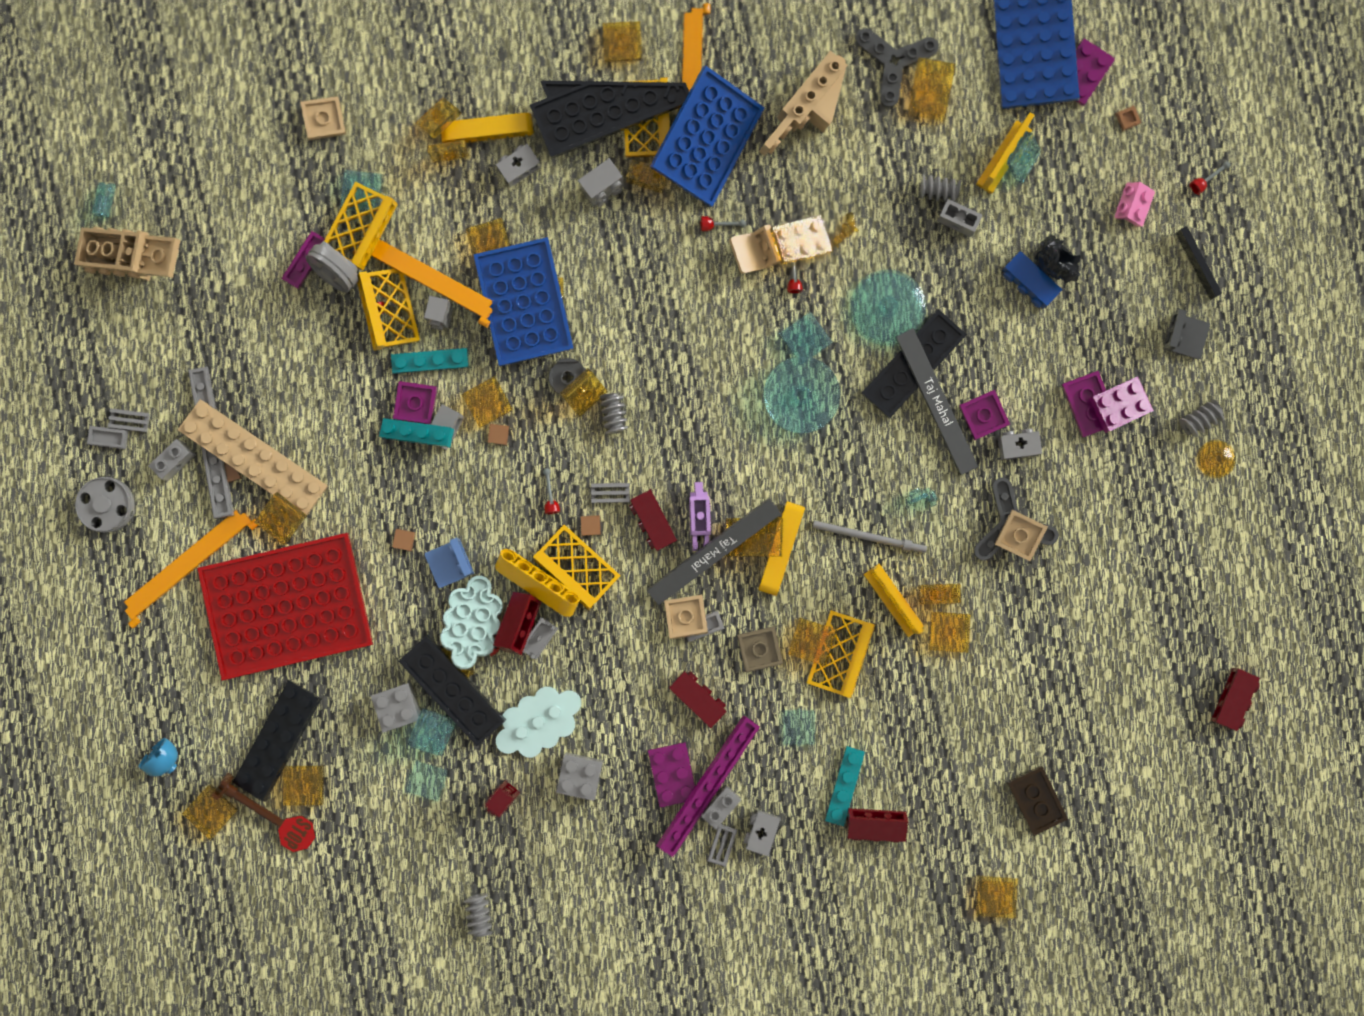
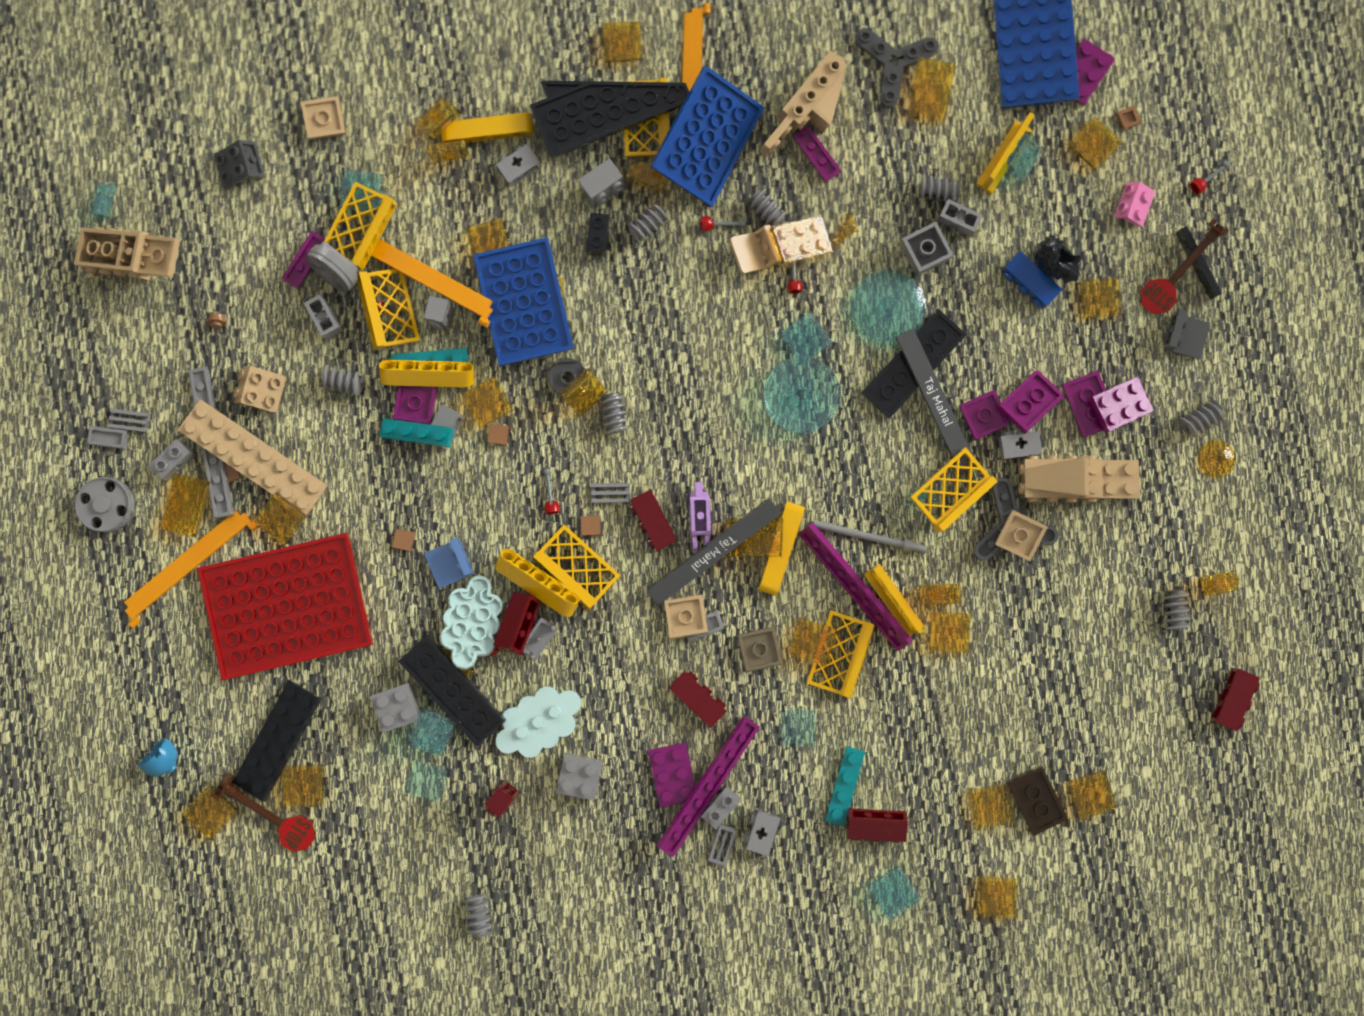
(185, 505): none -> clear yellow plate
(216, 321): none -> medium nougat plate
(239, 163): none -> dark grey bracket
(259, 388): none -> tan bracket
(323, 317): none -> light grey brick
(343, 382): none -> light grey piece
(426, 373): none -> yellow beam
(598, 234): none -> black brick
(647, 223): none -> light grey piece
(767, 208): none -> light grey piece
(816, 154): none -> magenta plate
(855, 587): none -> magenta plate
(894, 892): none -> clear light blue plate
(926, 249): none -> light grey brick
(964, 502): none -> yellow fence
(991, 806): none -> clear yellow plate
(1030, 401): none -> magenta plate
(1077, 479): none -> tan wedge
(1091, 794): none -> clear yellow plate
(1094, 143): none -> clear yellow plate
(1100, 298): none -> clear yellow plate
(1160, 294): none -> reddish brown piece
(1177, 609): none -> light grey piece
(1219, 583): none -> clear yellow brick

